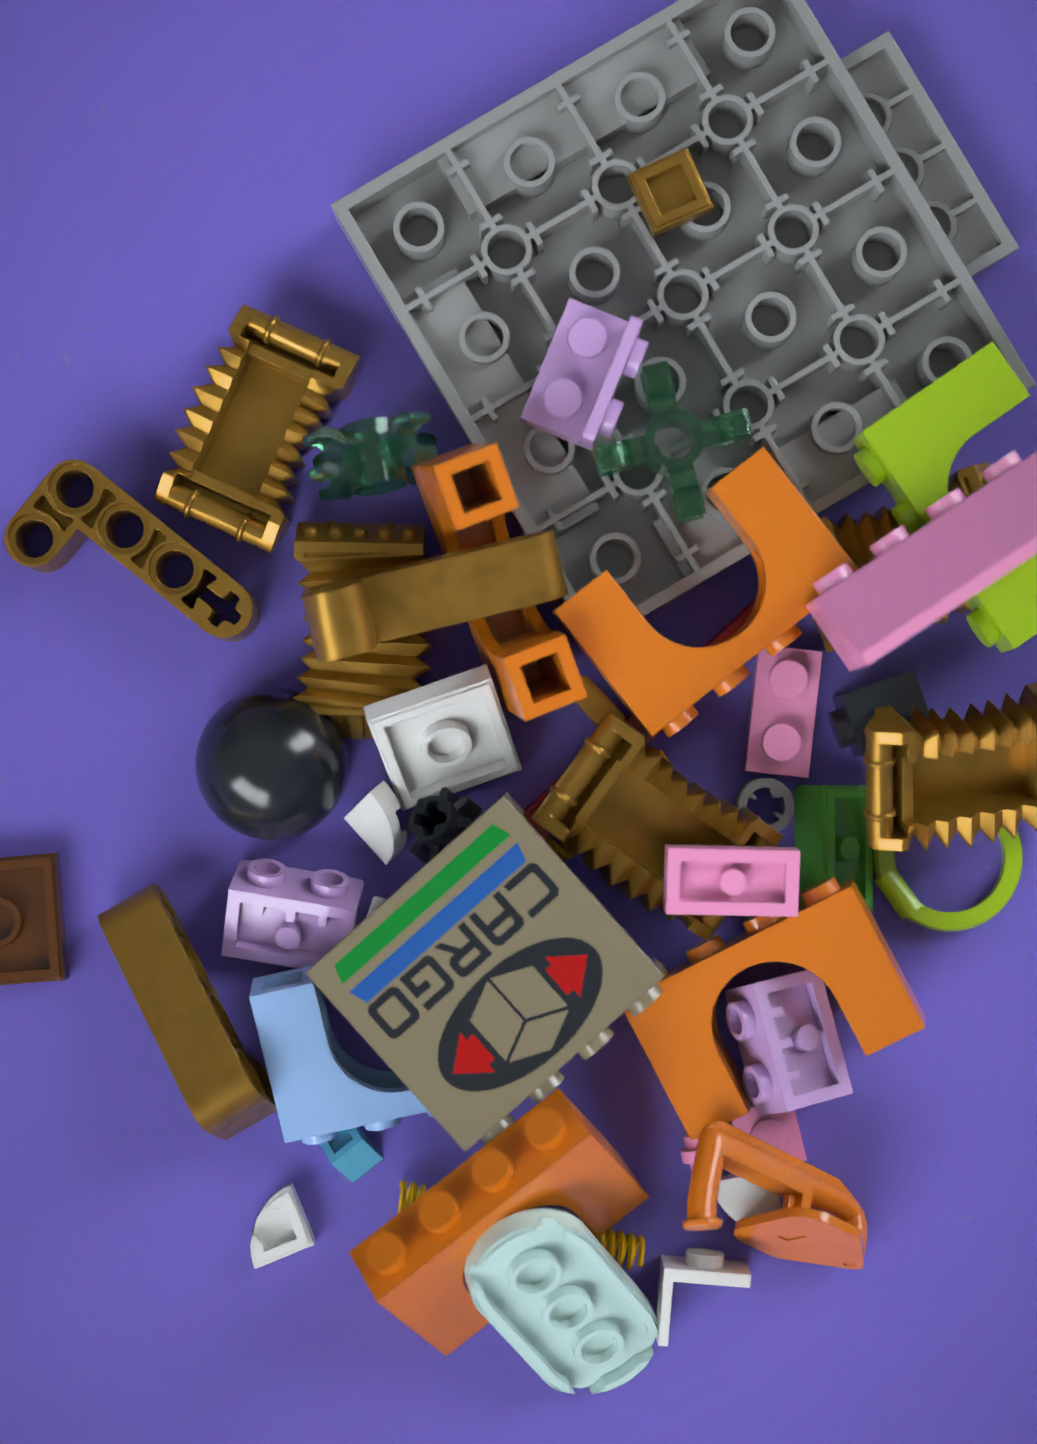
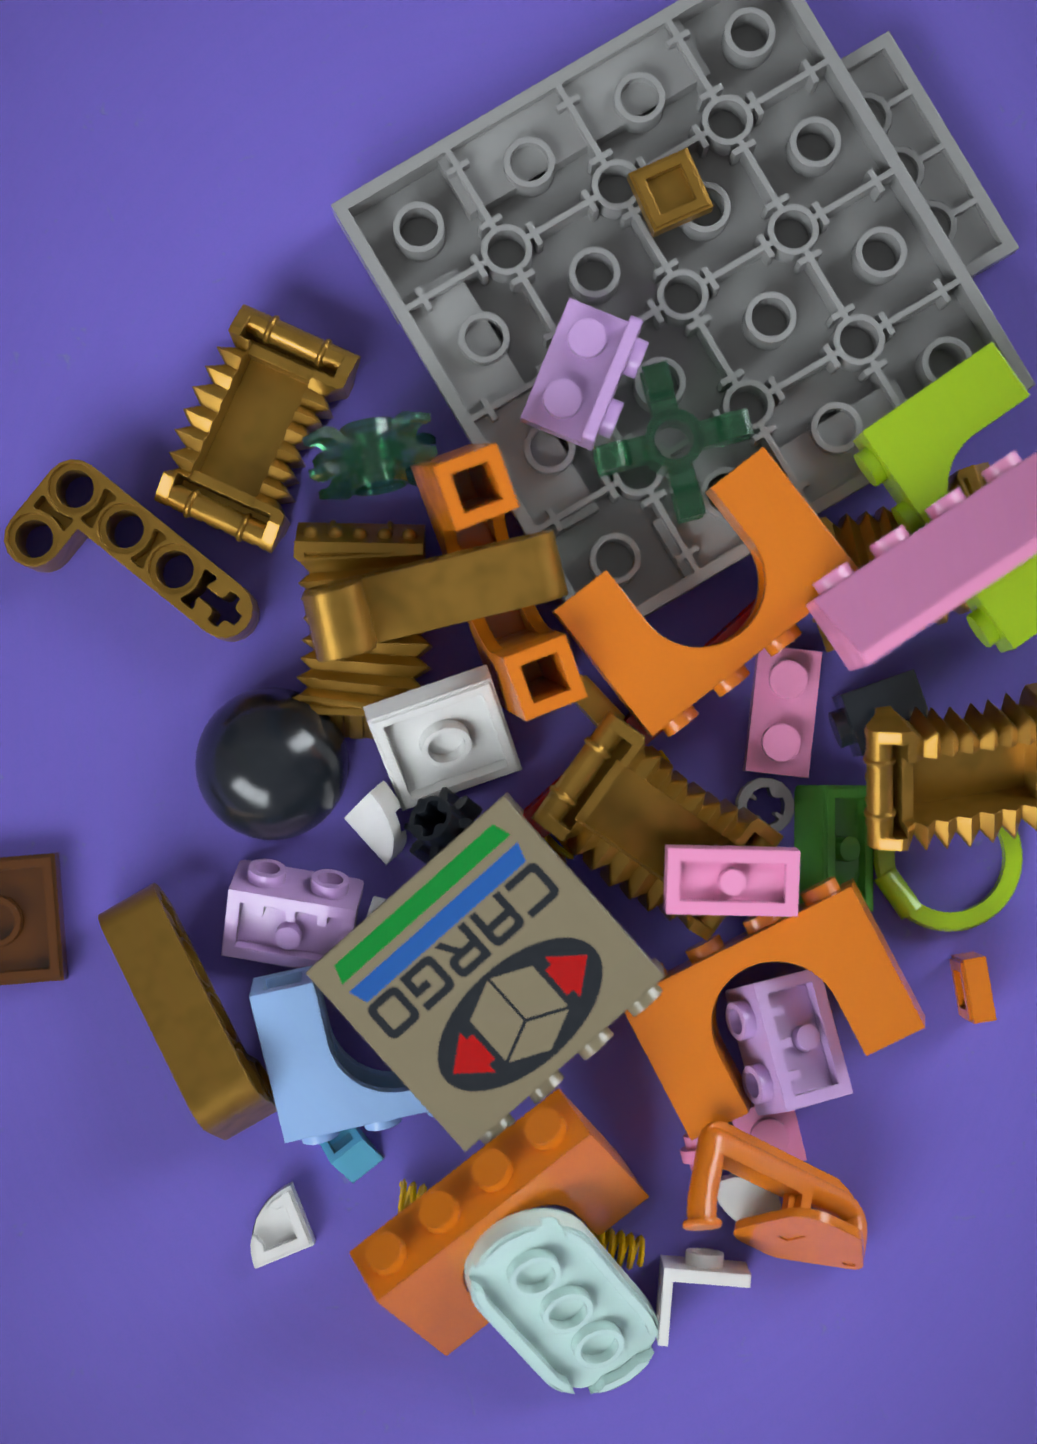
(972, 987): none -> orange tile

